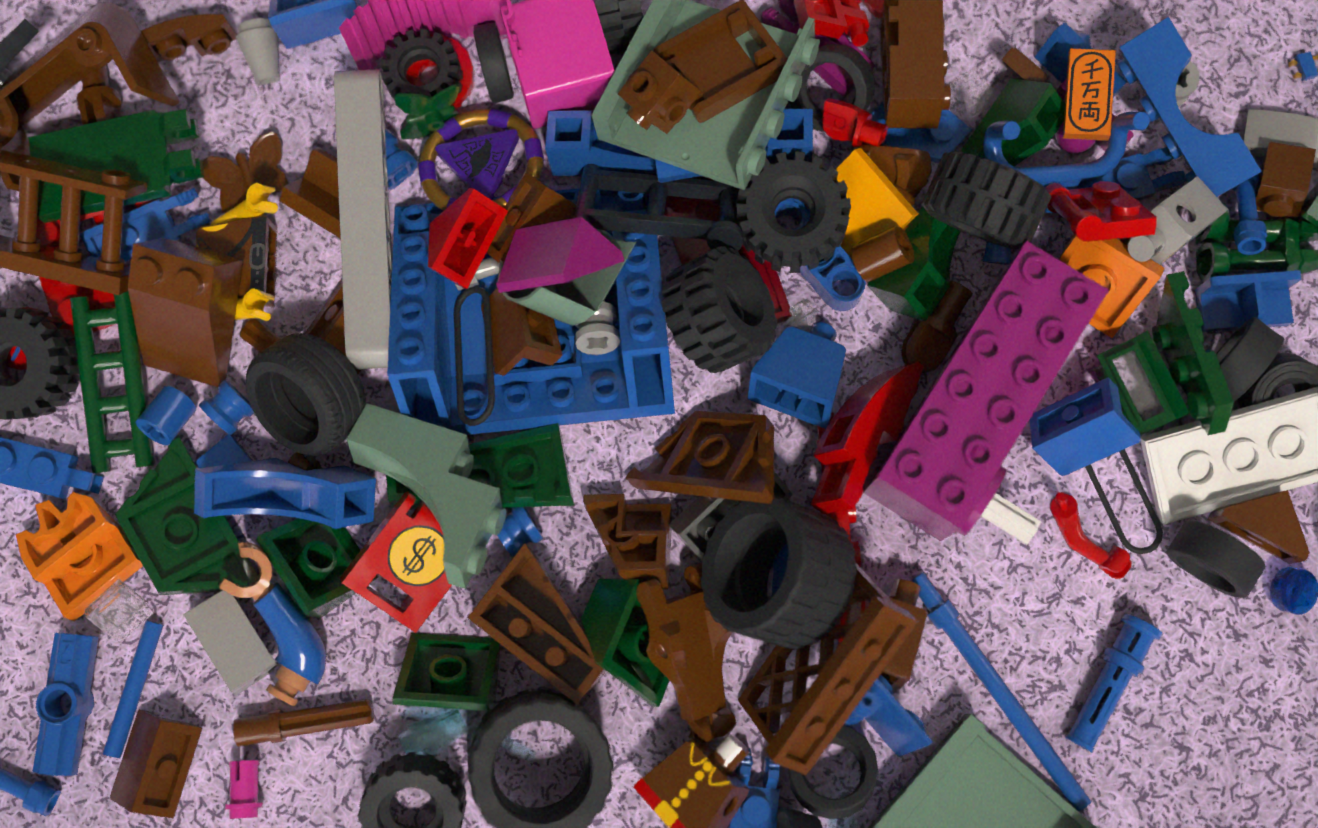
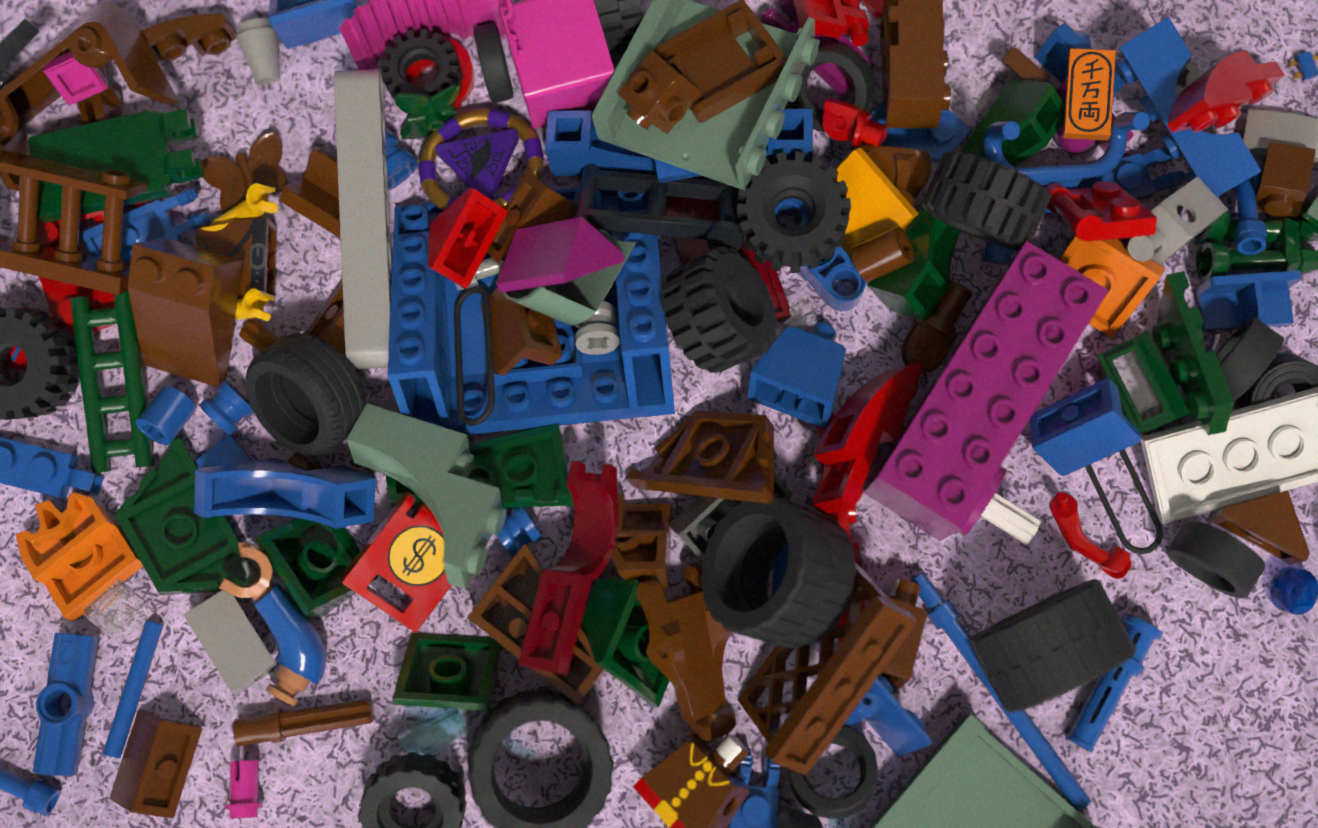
(74, 80): none -> dark pink tile
(566, 586): none -> dark red piece
(1053, 646): none -> black tyre
(1221, 91): none -> red slope

